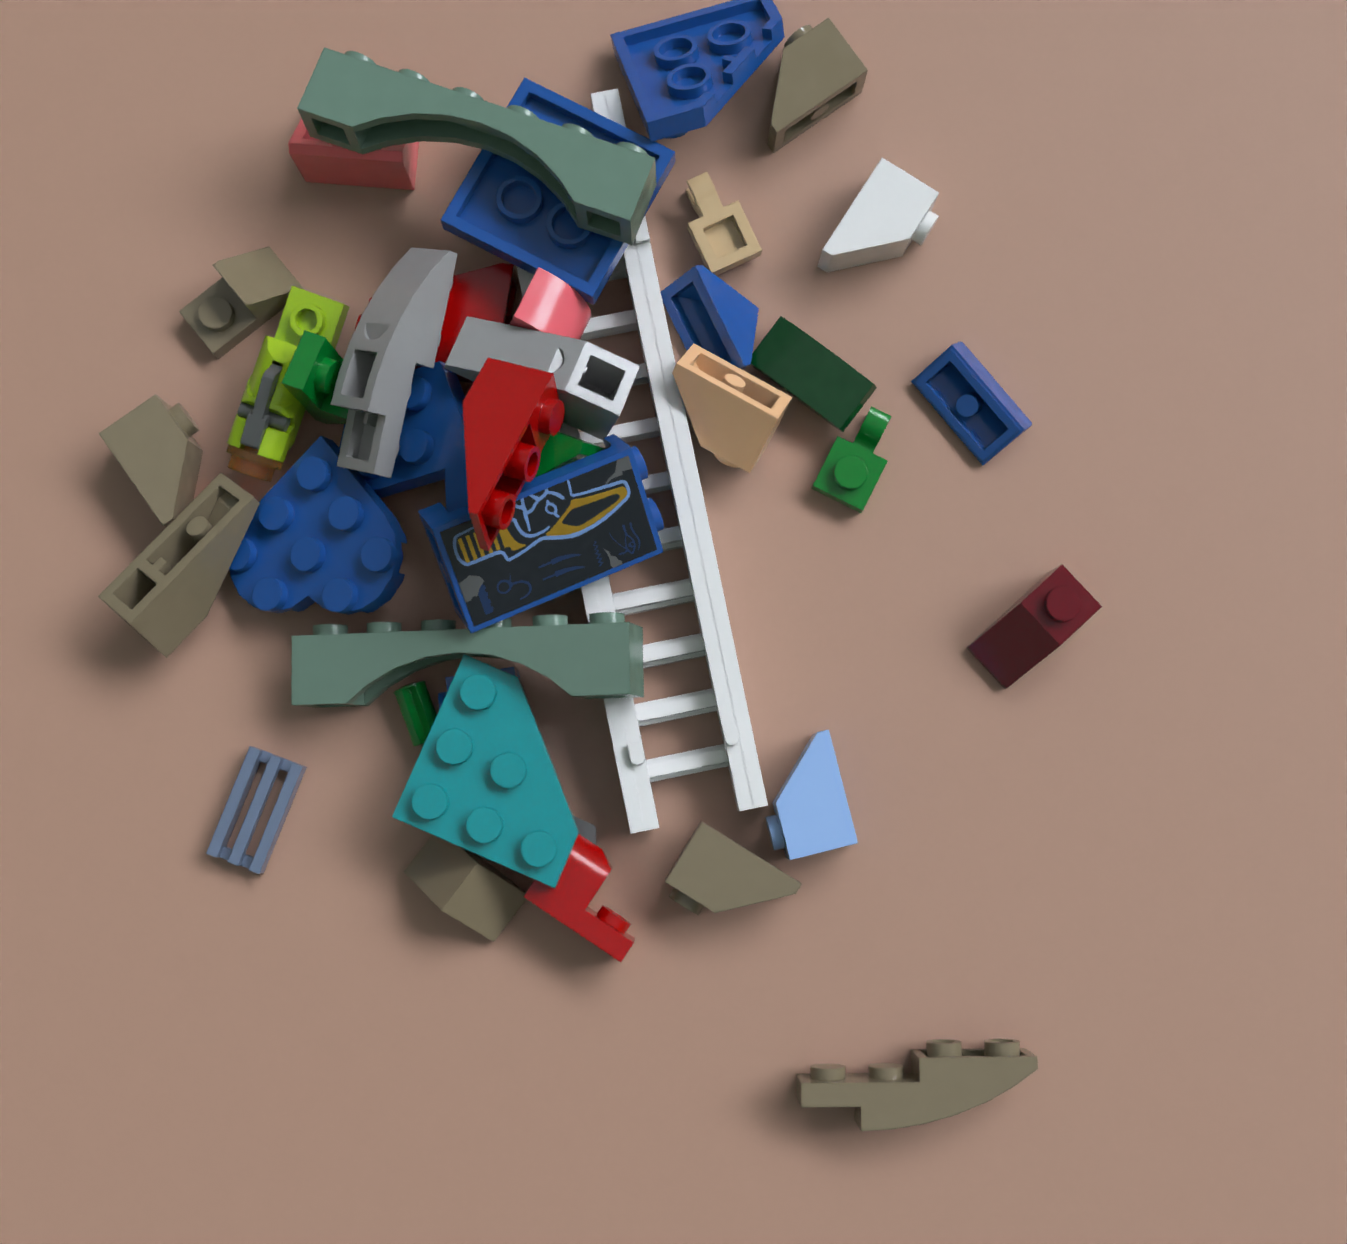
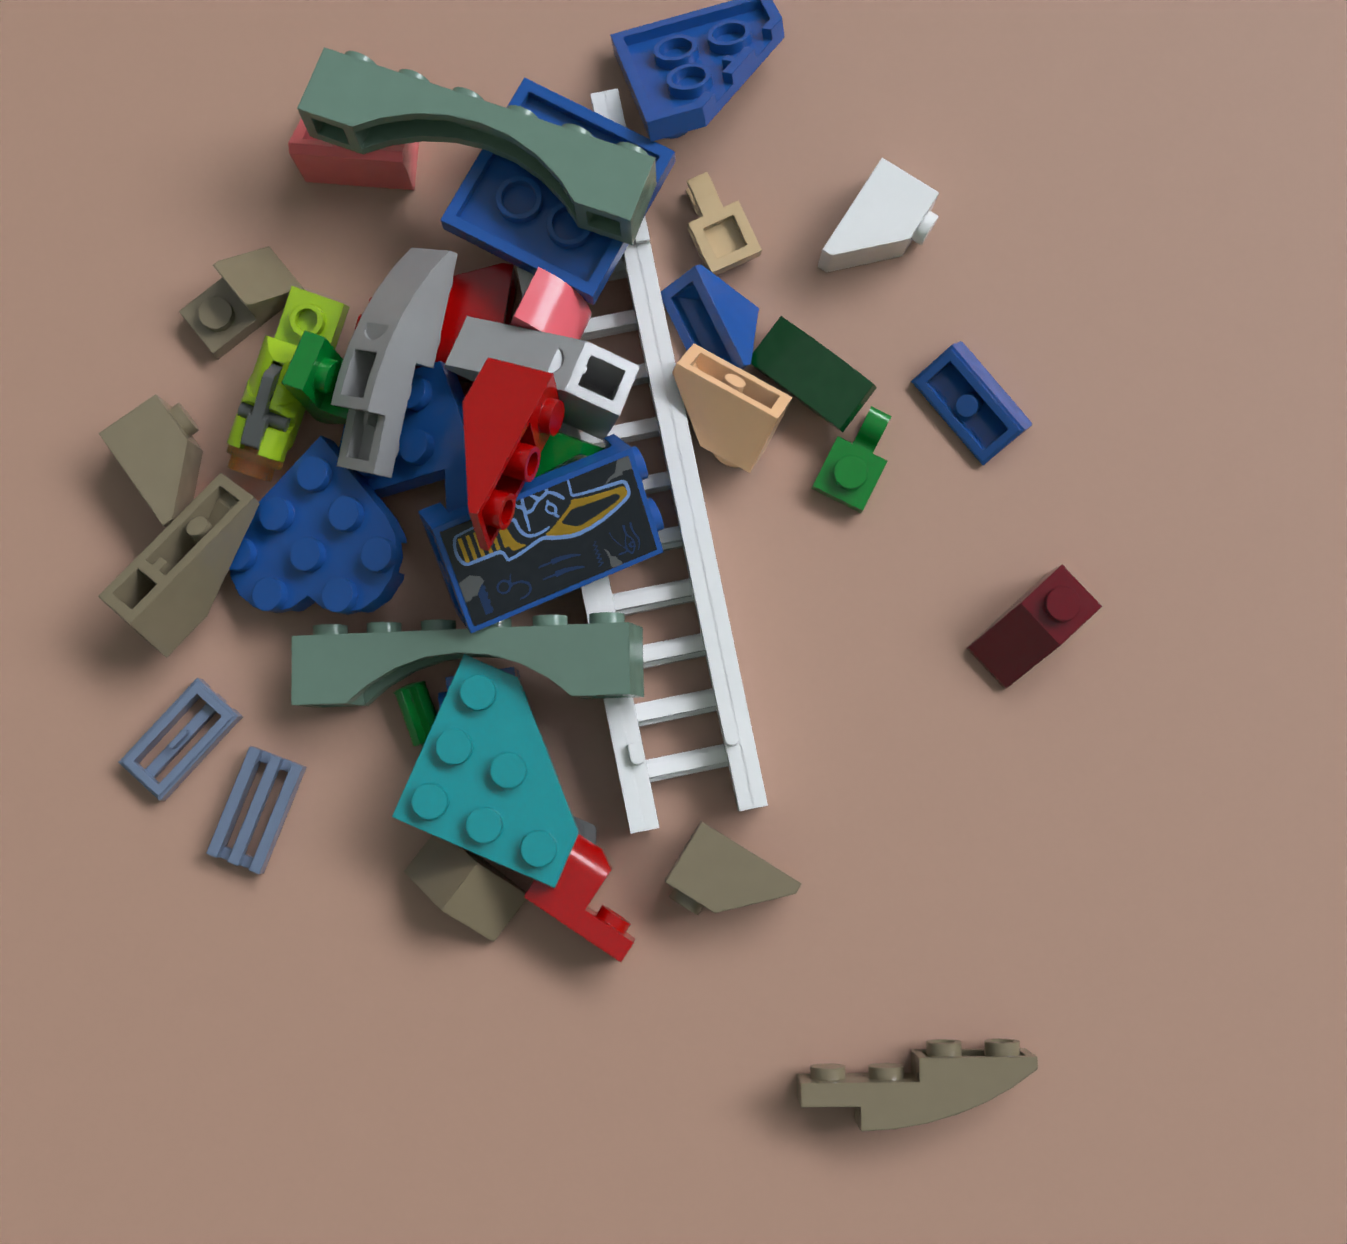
(196, 755): none -> sand blue tile
(812, 804): light blue slope -> none
(814, 80): dark tan slope -> none

